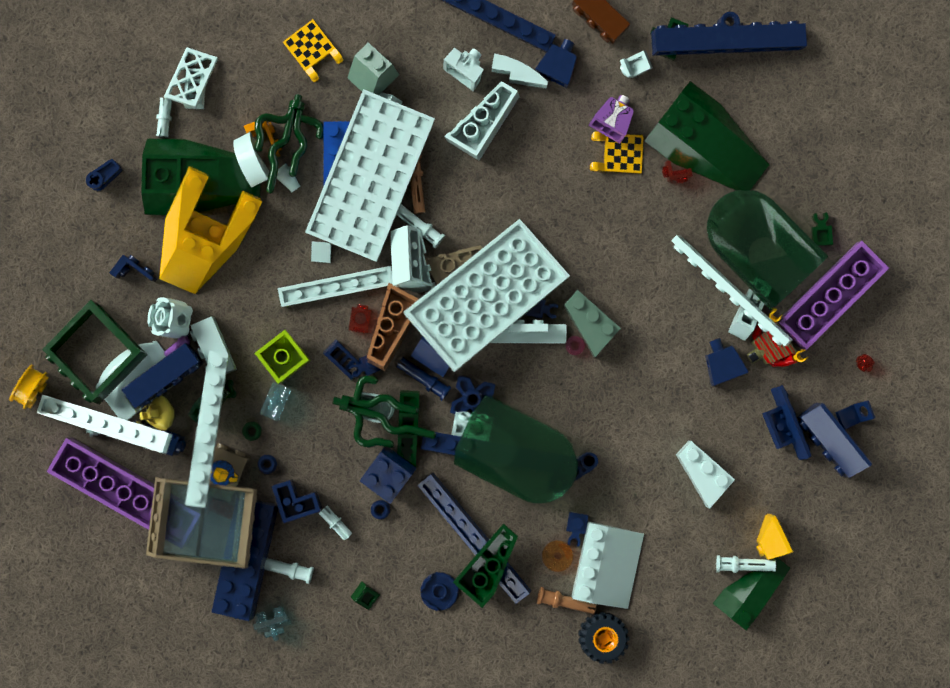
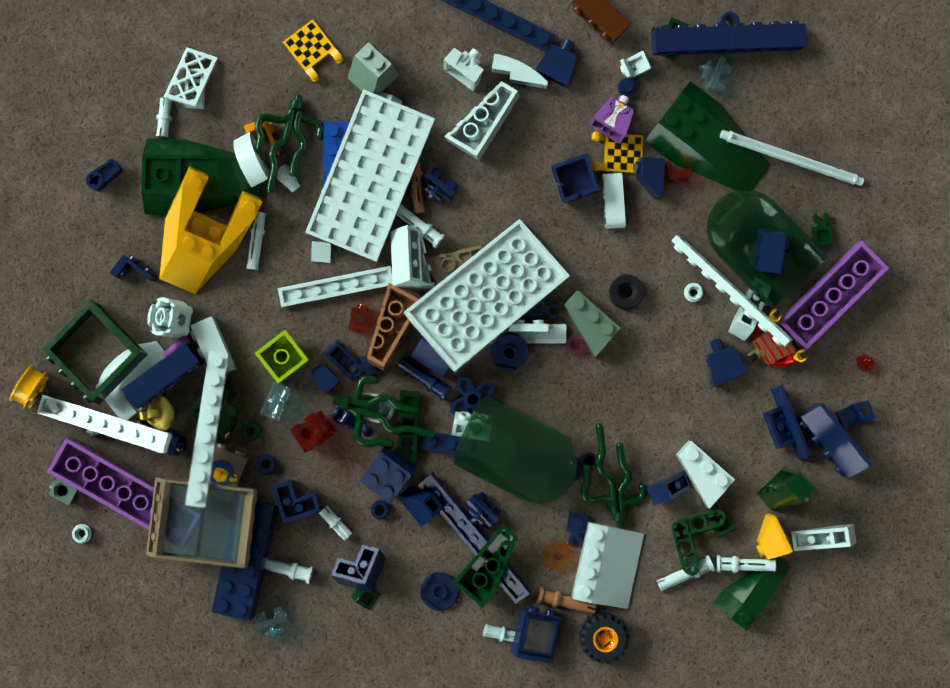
(55, 492): none -> sand green brick
(88, 533): none -> light aqua plate
(227, 422): none -> dark green piece
(256, 241): none -> light aqua pin
(313, 431): none -> clear red brick
(324, 378): none -> dark blue brick
(349, 421): none -> dark blue piece
(361, 573): none -> dark blue brick
(420, 504): none -> dark blue slope
(437, 188): none -> dark blue hips
(481, 511): none -> dark blue hips
(498, 633): none -> light aqua axle
(503, 342): none -> dark blue plate
(536, 634): none -> dark blue window
(577, 177): none -> dark blue piece
(614, 200): none -> light aqua beam
(616, 498): none -> dark green plant
(626, 281): none -> black tyre
(627, 87): none -> dark blue plate
(651, 175): none -> dark blue slope
(669, 488): none -> dark blue slope
(680, 576): none -> light aqua pin
(691, 531): none -> dark green beam
(698, 288): none -> light aqua plate
(712, 72): none -> clear light blue hips
(726, 529): none -> dark green plate
(770, 251): none -> dark blue brick
(786, 489): none -> dark green wedge
(791, 157): none -> light aqua piece
(824, 537): none -> light aqua slope

